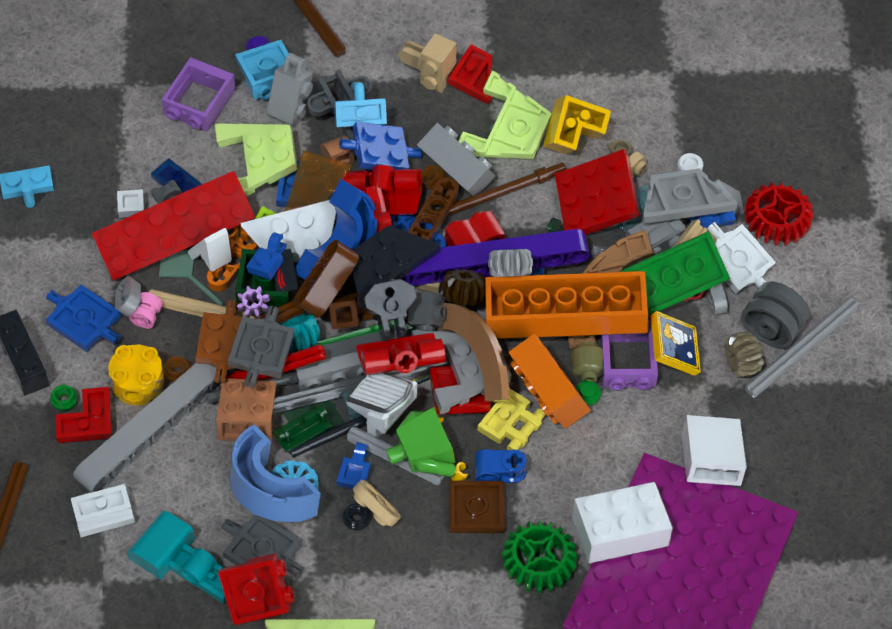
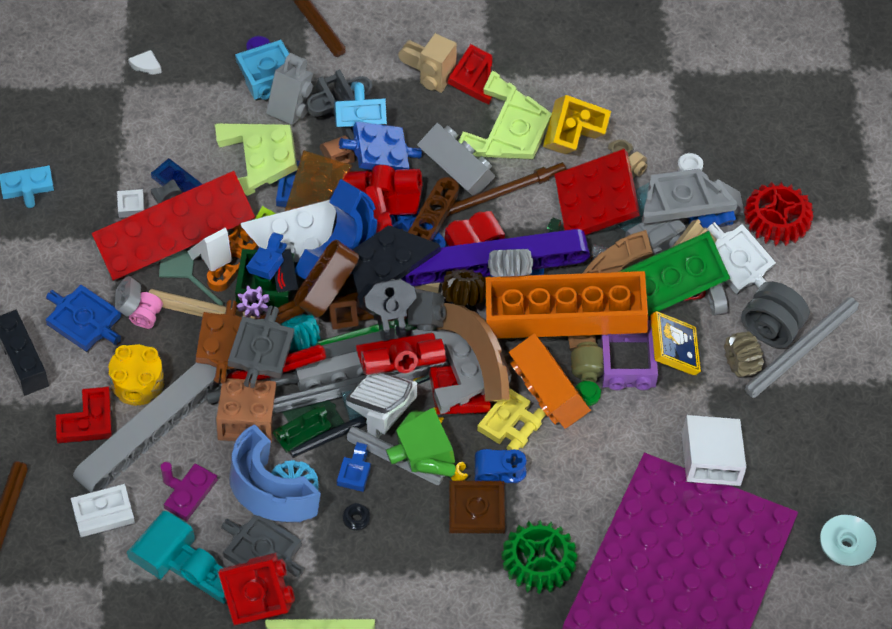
(63, 391): green plate -> none
(145, 62): none -> white tile
(175, 362): clear orange plate -> none
(189, 491): none -> magenta plate
(205, 75): medium lavender window -> none
(383, 510): tan plate -> none
(431, 175): clear orange plate -> none
(621, 522): white brick -> none
(852, 530): none -> light aqua dish

